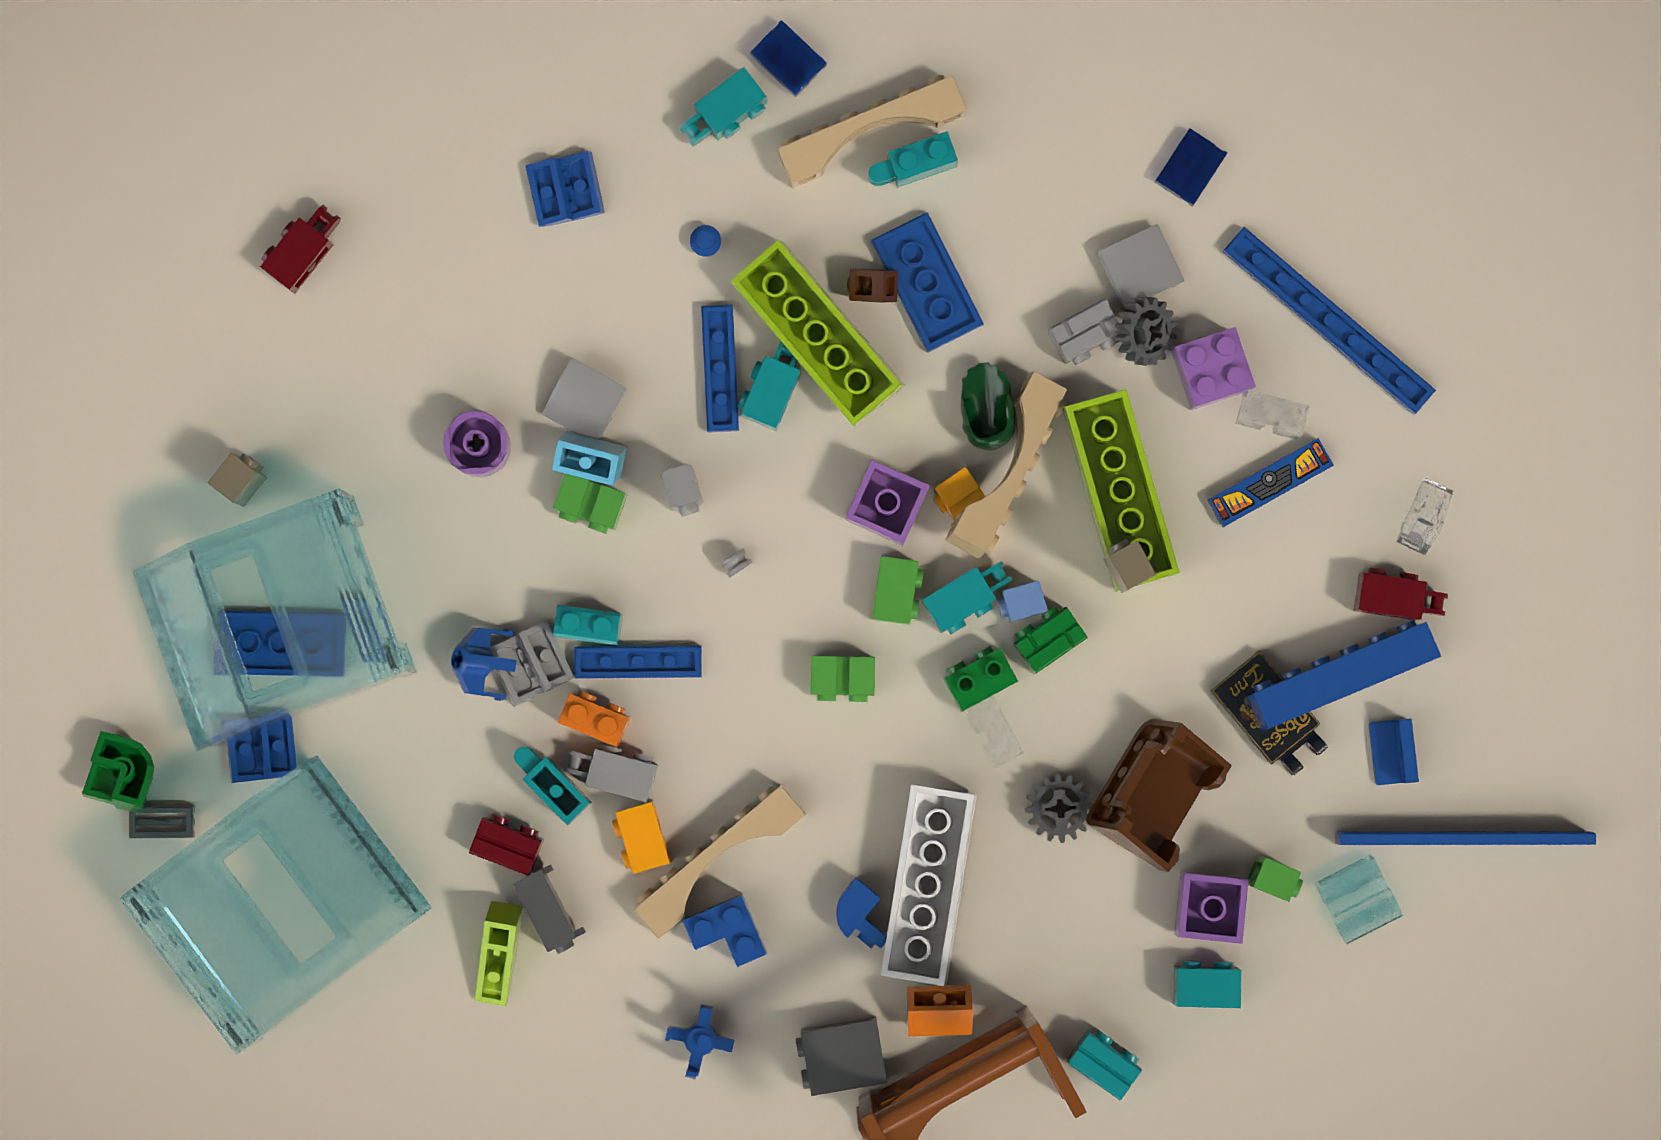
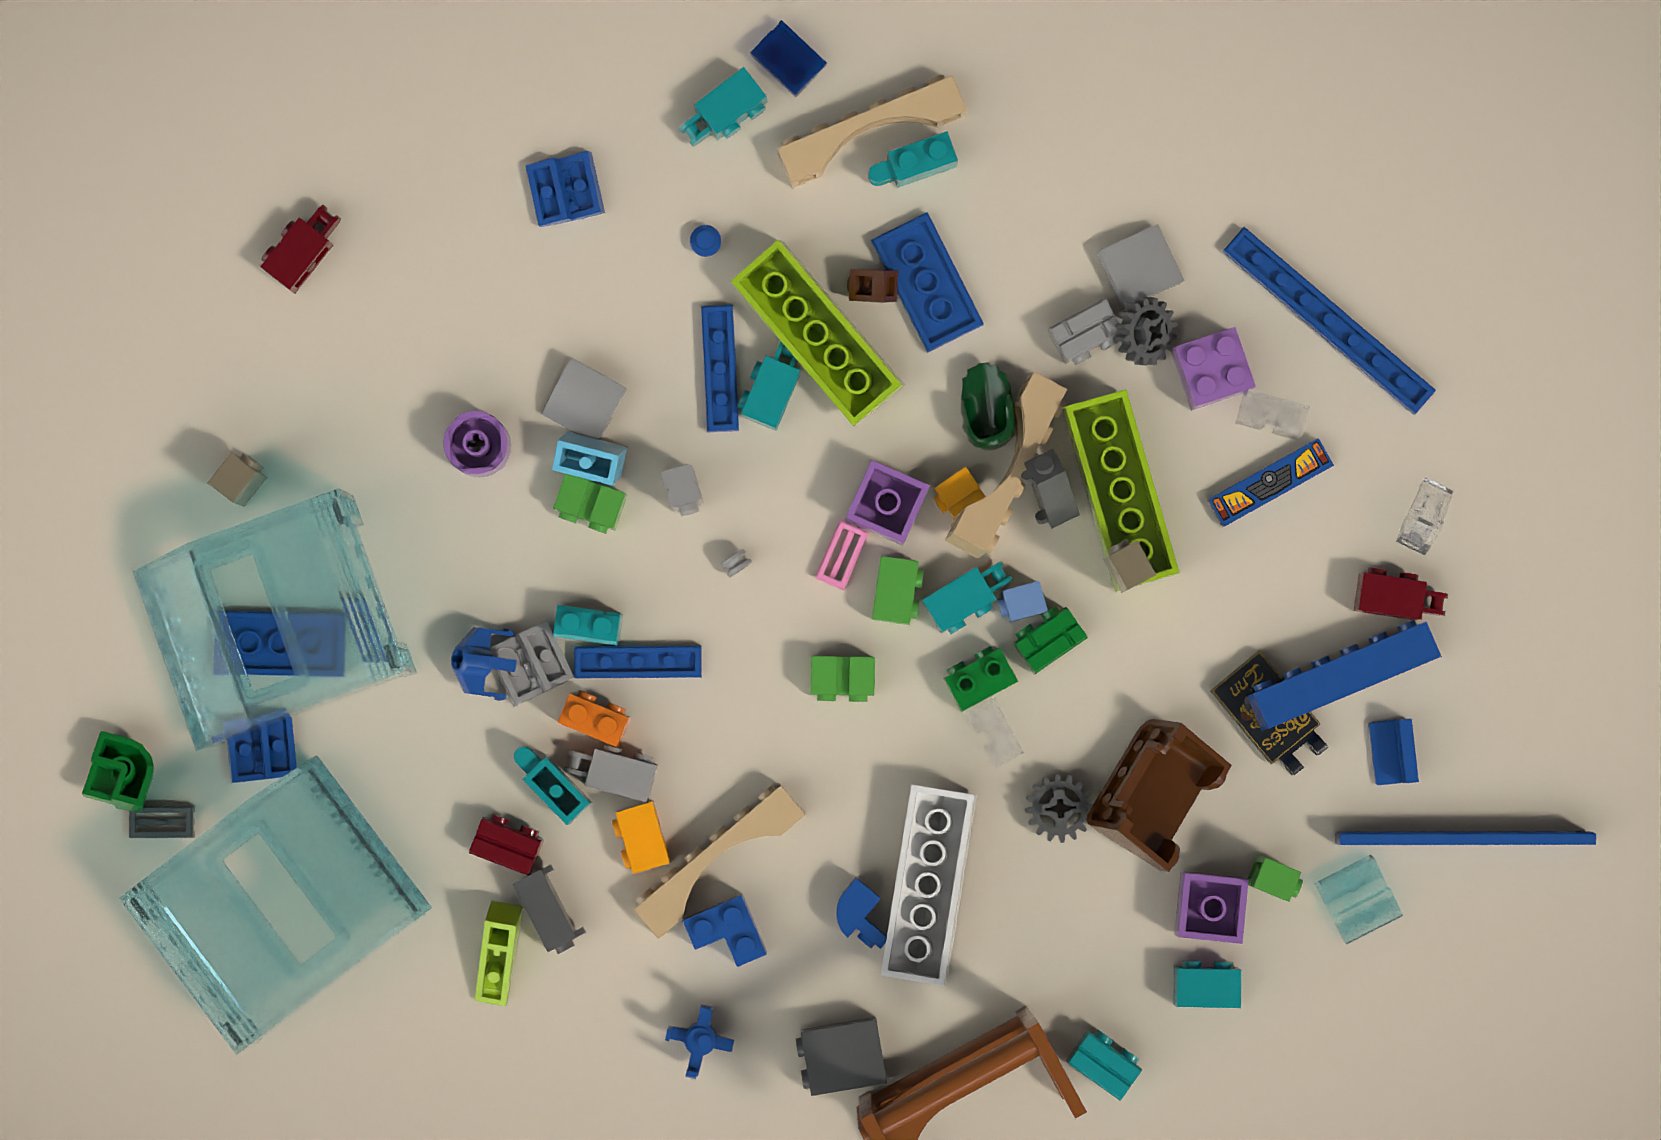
(831, 579): none -> bright pink tile
(939, 1010): orange brick -> none
(1050, 489): none -> dark grey brick
(1191, 167): clear blue plate -> none

